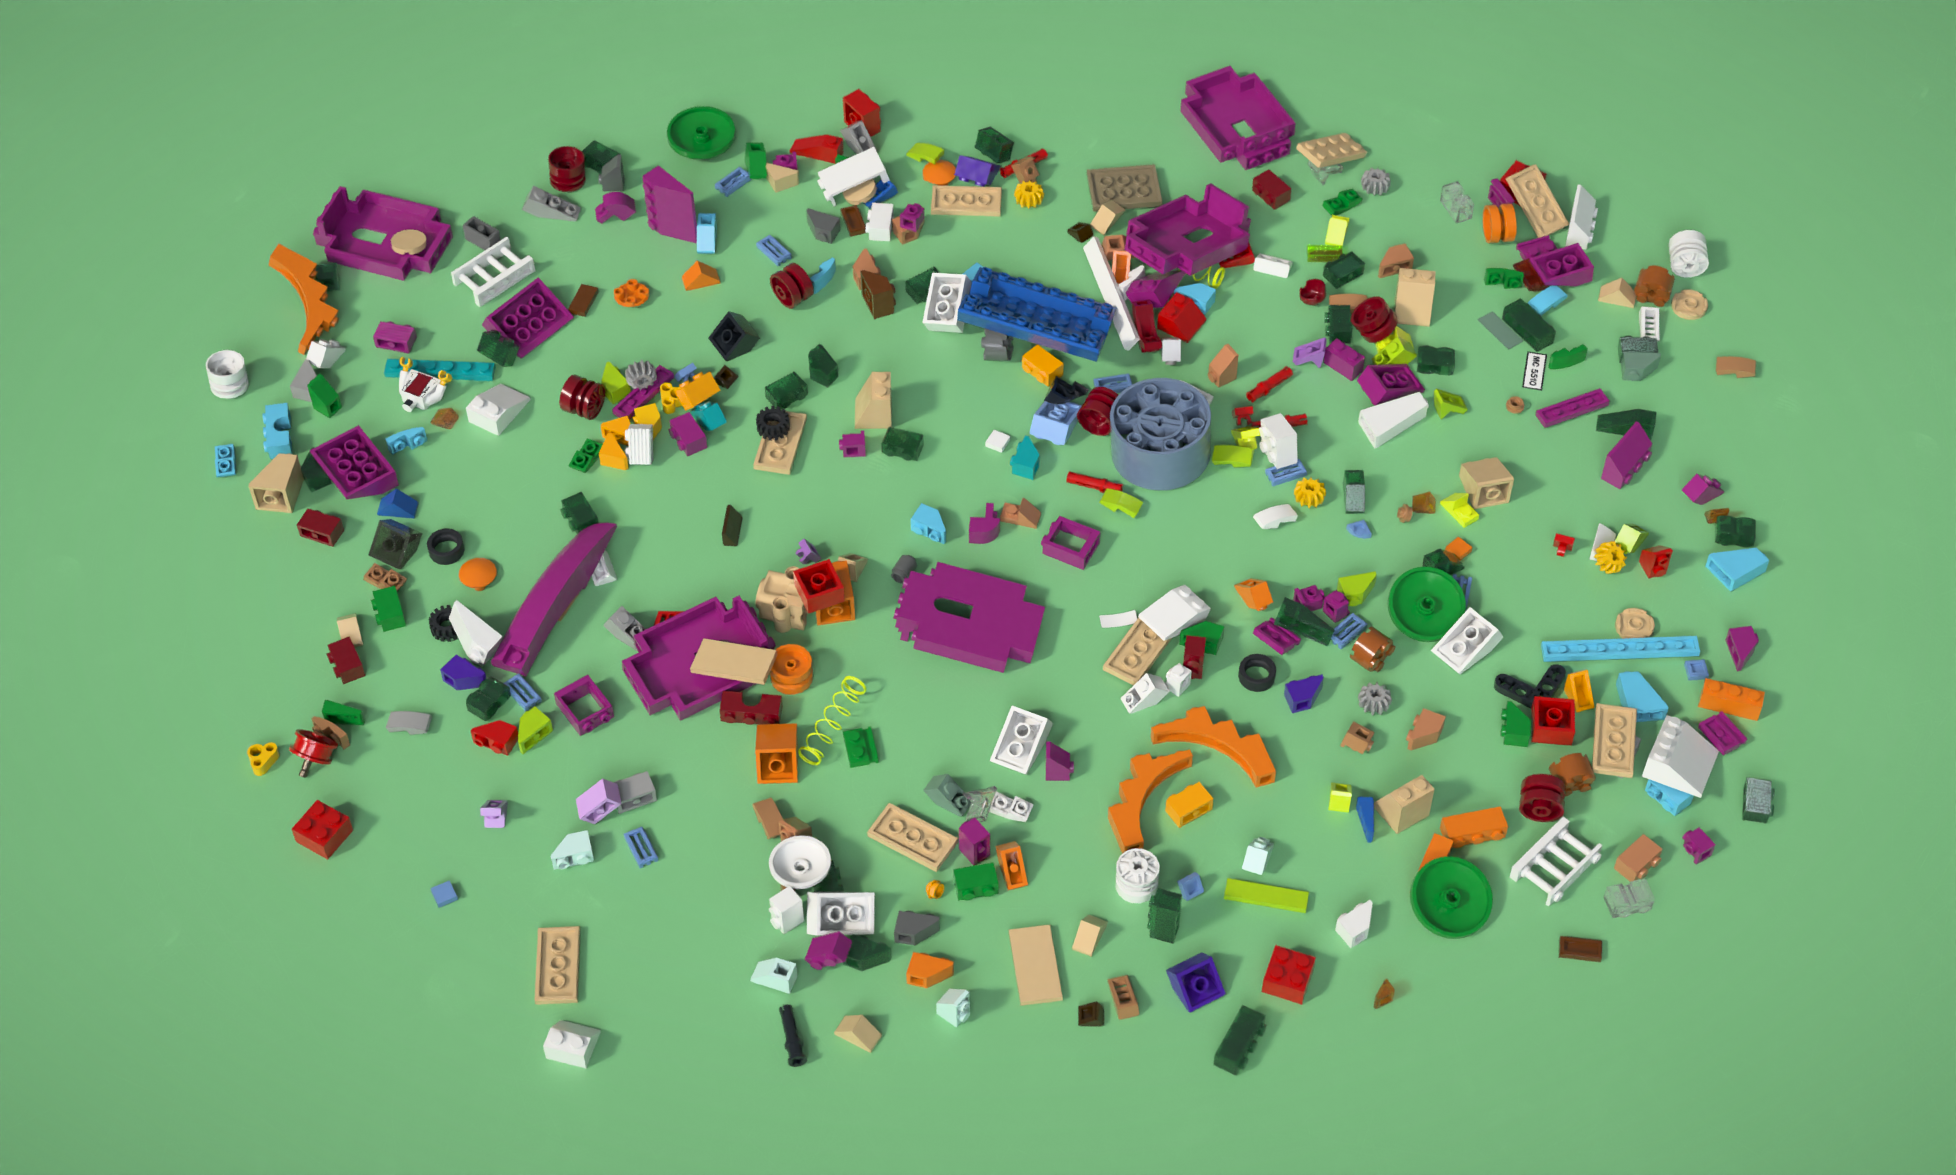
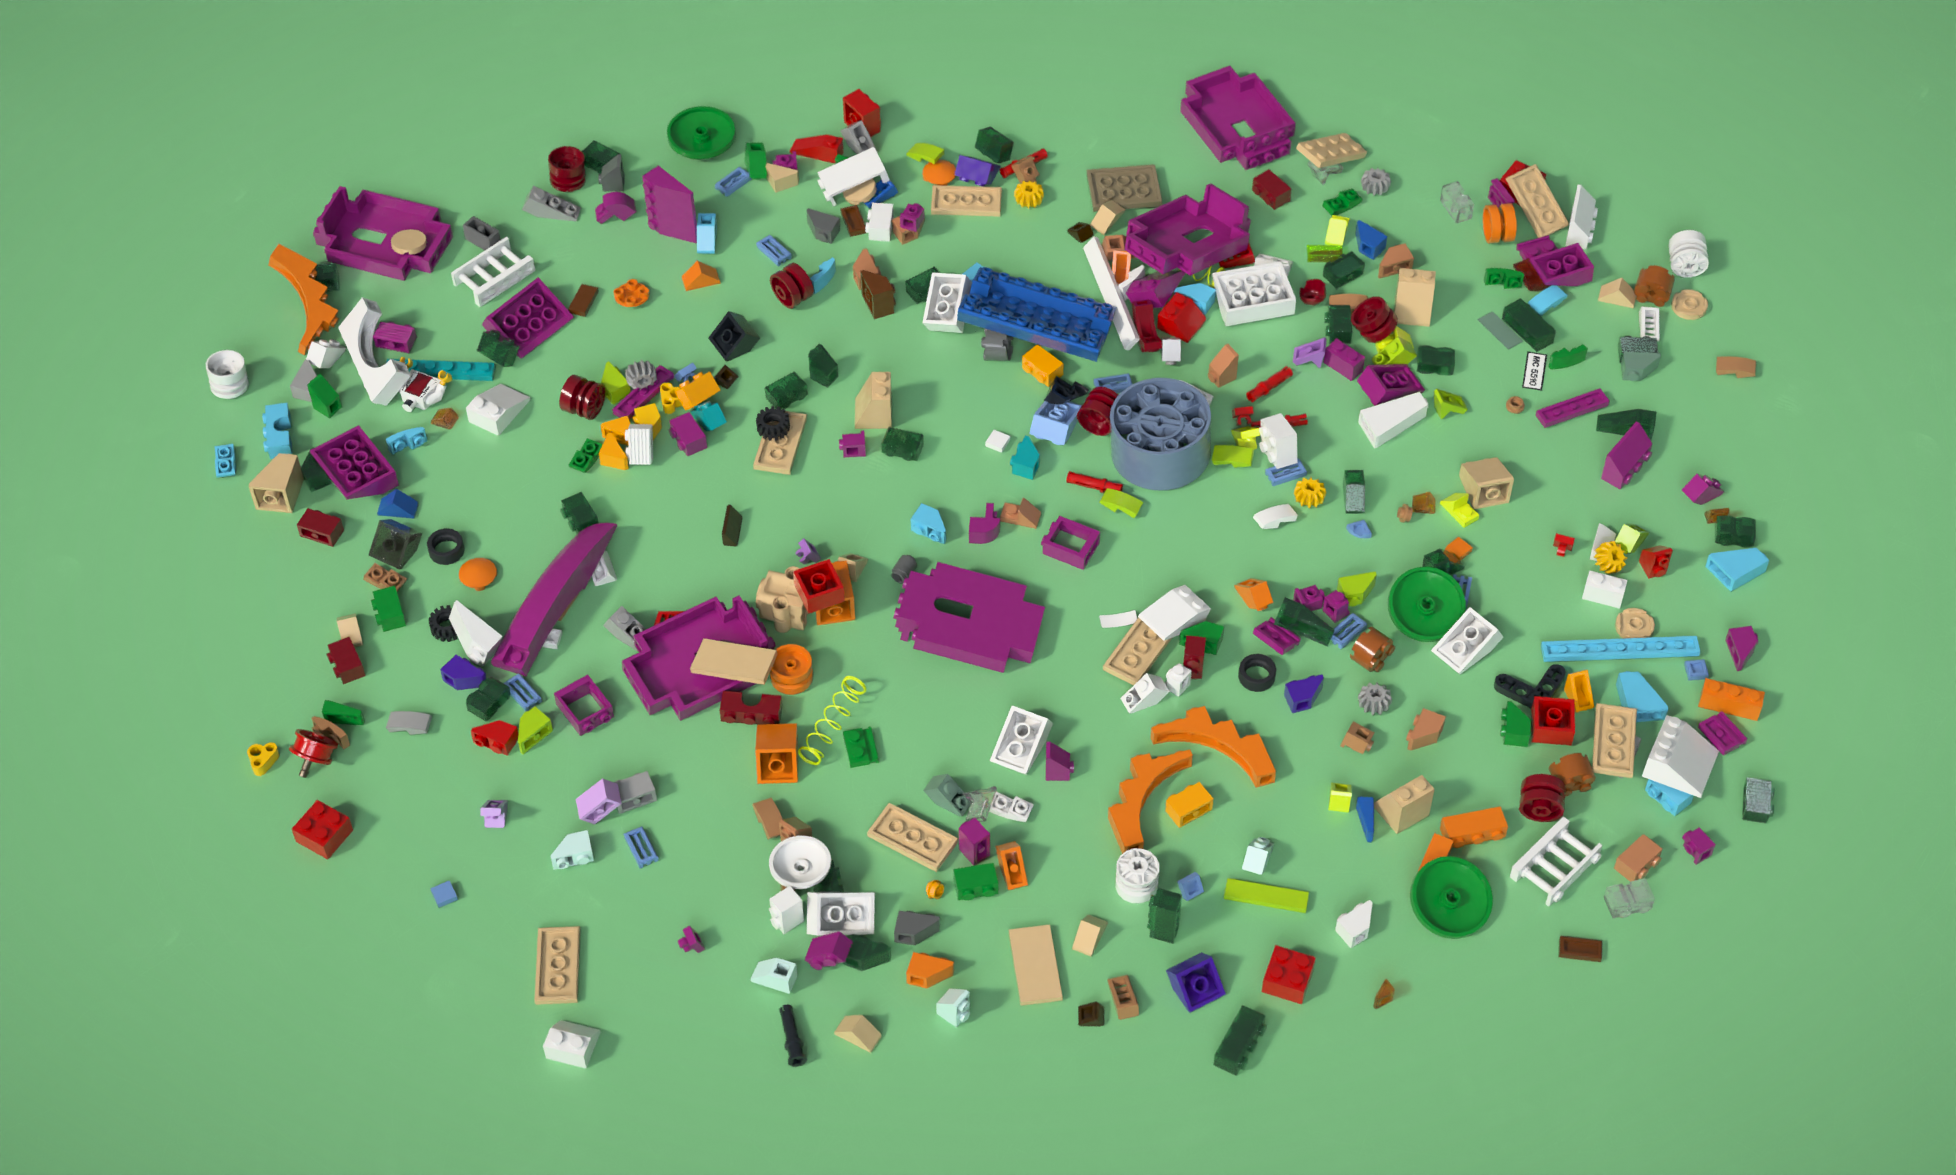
(357, 331): none -> white arch
(553, 639): none -> white tile
(691, 941): none -> magenta tile
(1254, 293): none -> white slope
(1370, 240): none -> blue slope
(1604, 589): none -> white brick

